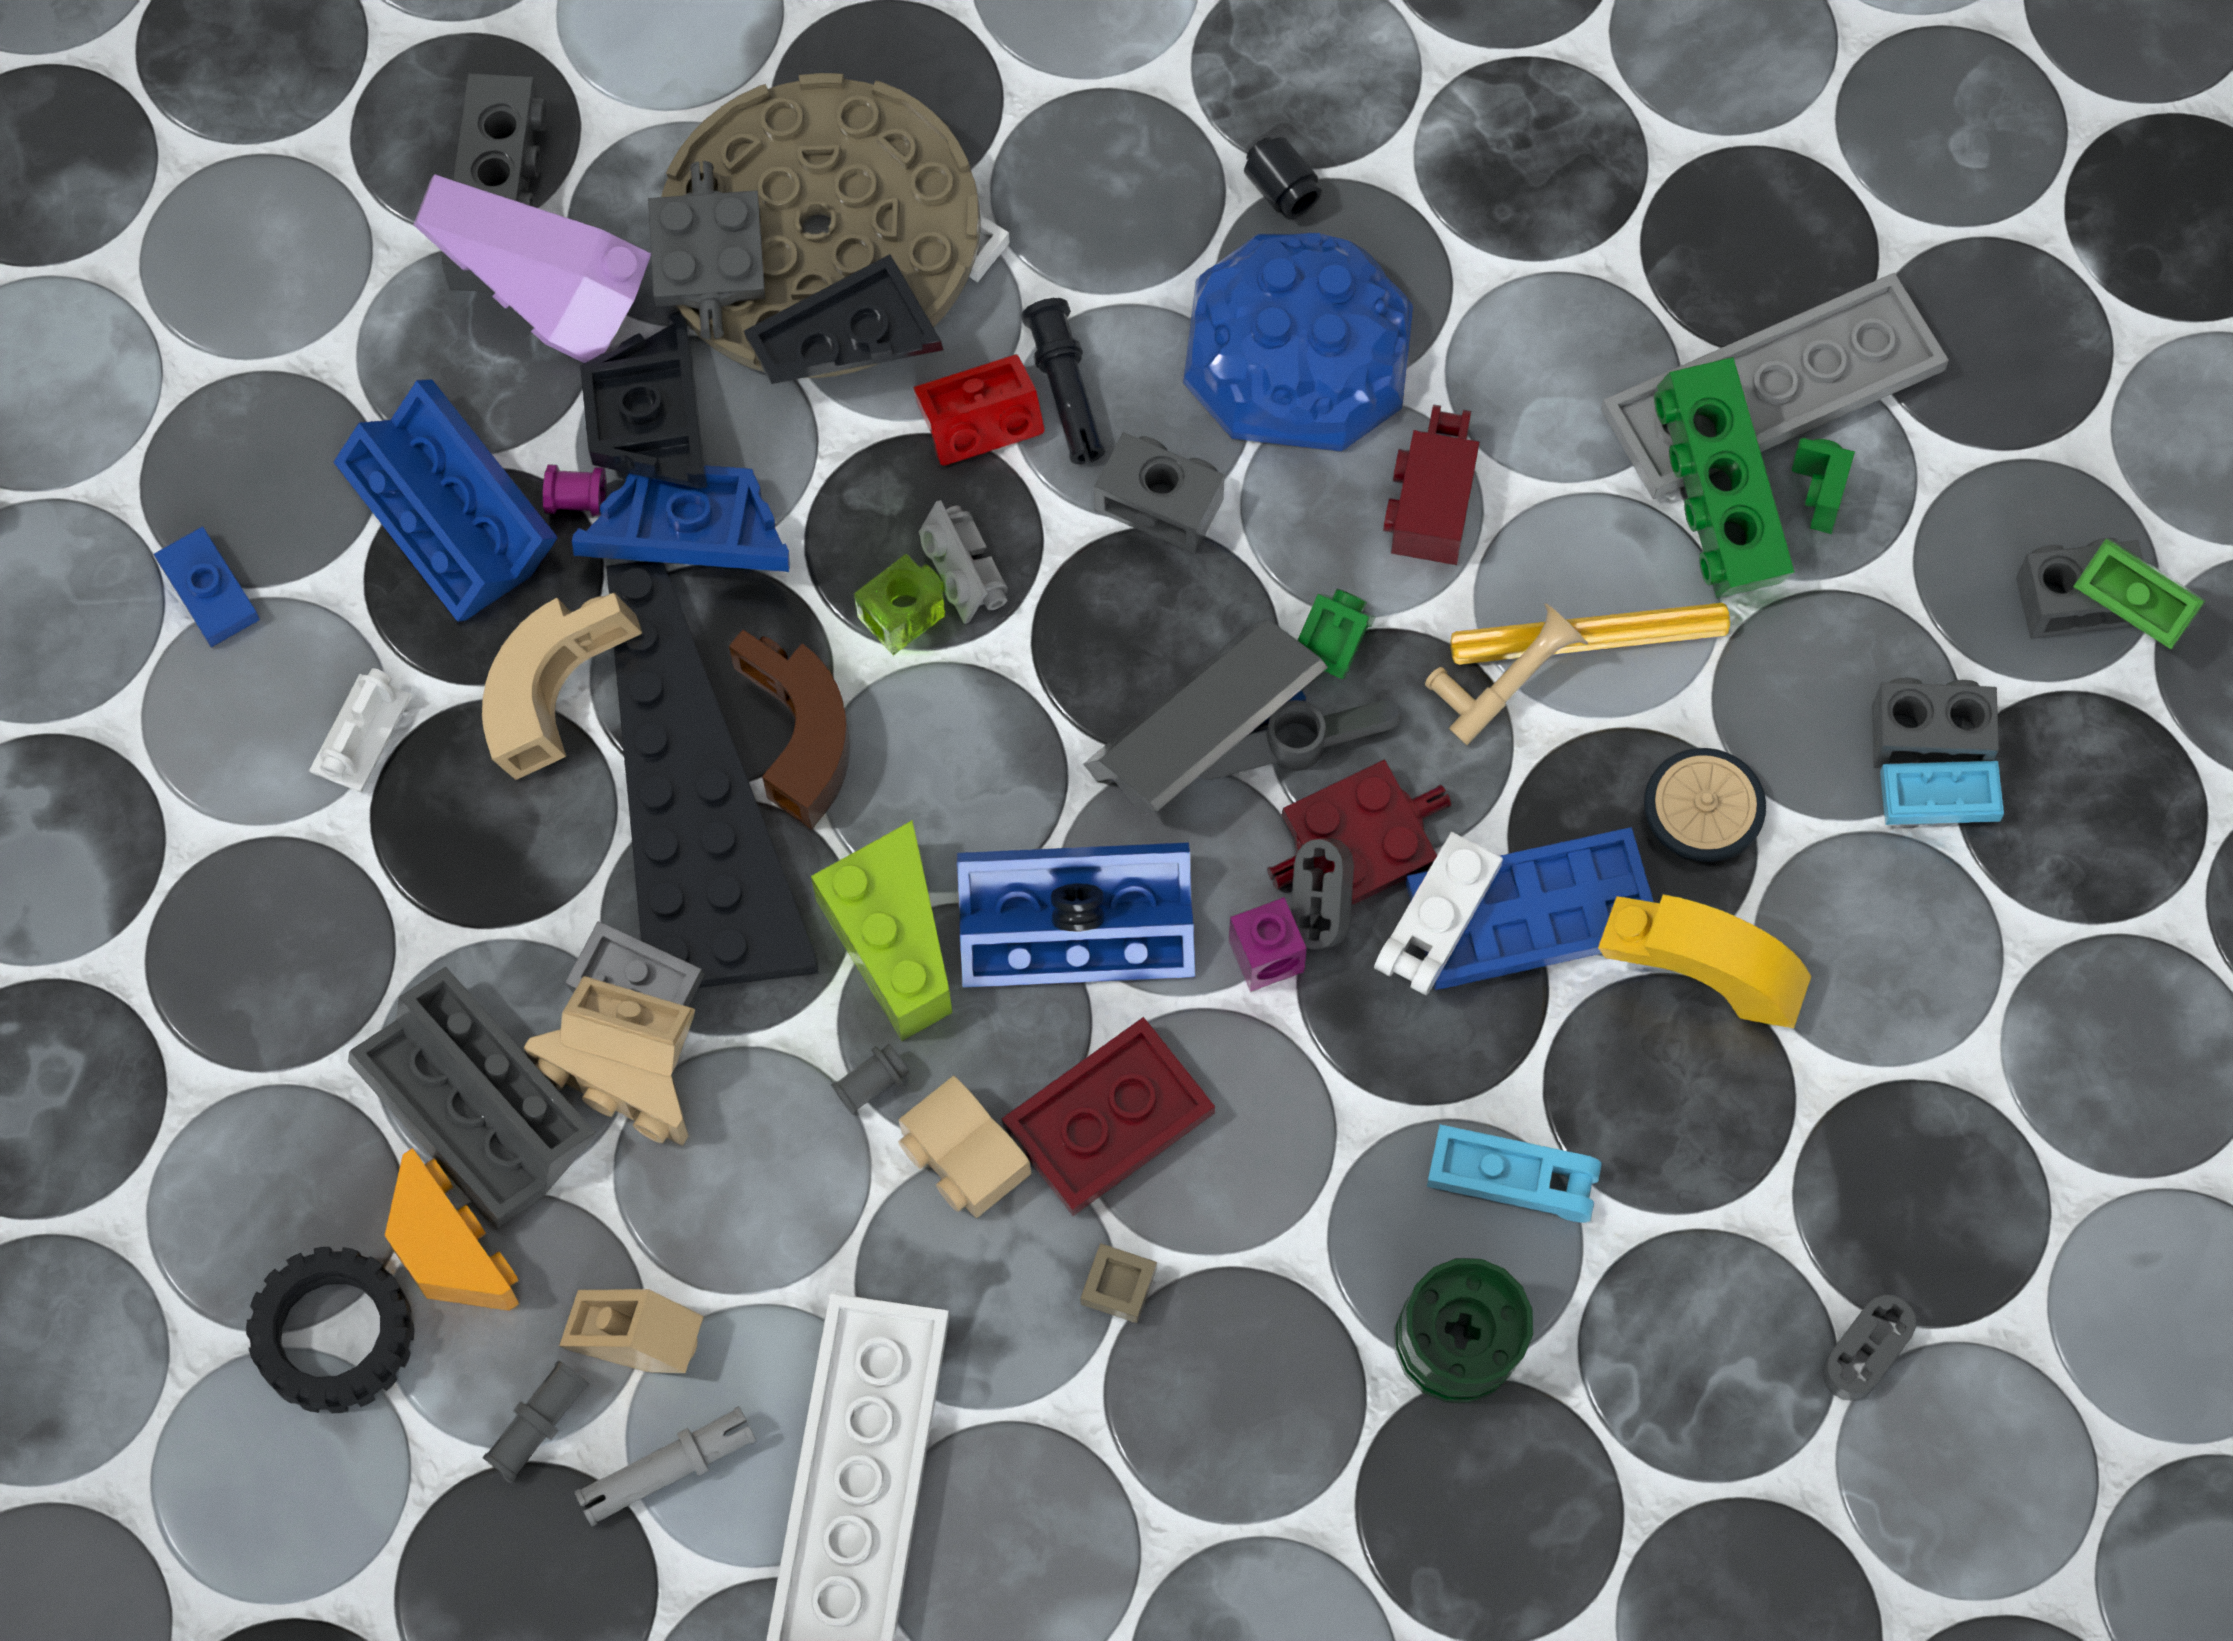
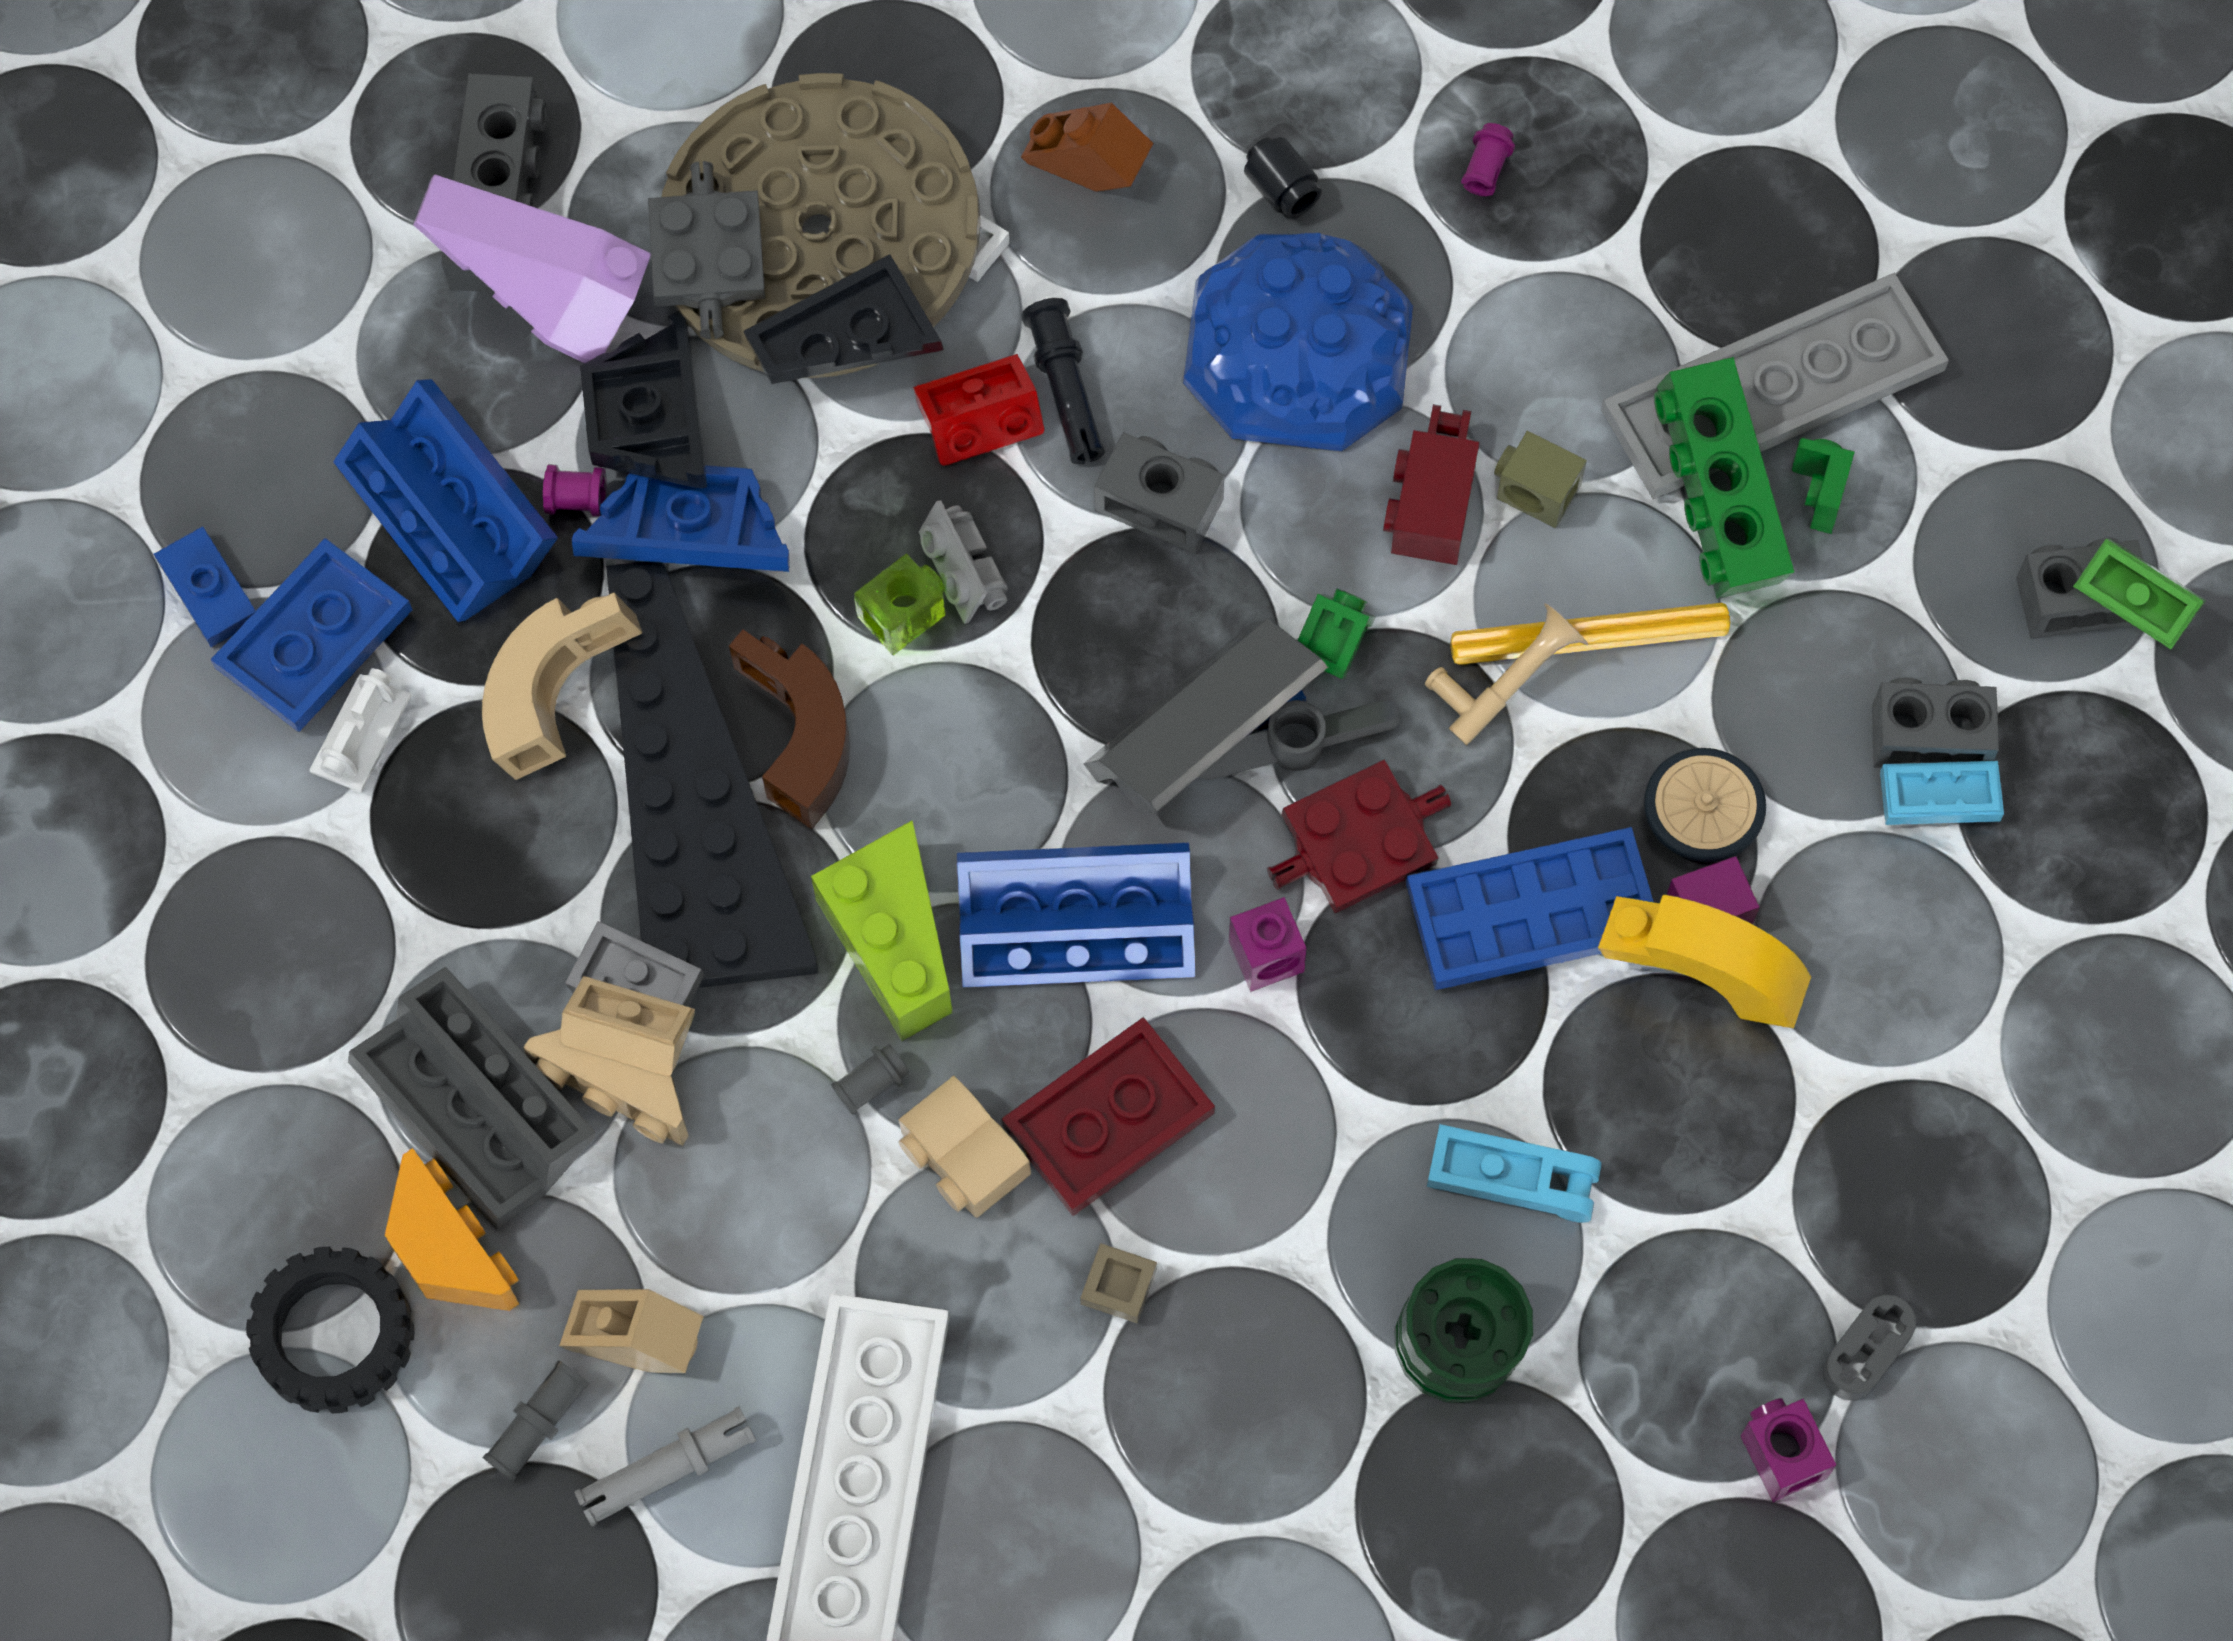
(311, 634): none -> blue plate
(1077, 907): black bush -> none
(1088, 147): none -> dark orange slope
(1326, 894): dark grey beam -> none
(1439, 912): white plate -> none
(1492, 147): none -> magenta pin
(1539, 478): none -> olive brick
(1720, 887): none -> magenta brick
(1787, 1474): none -> magenta brick

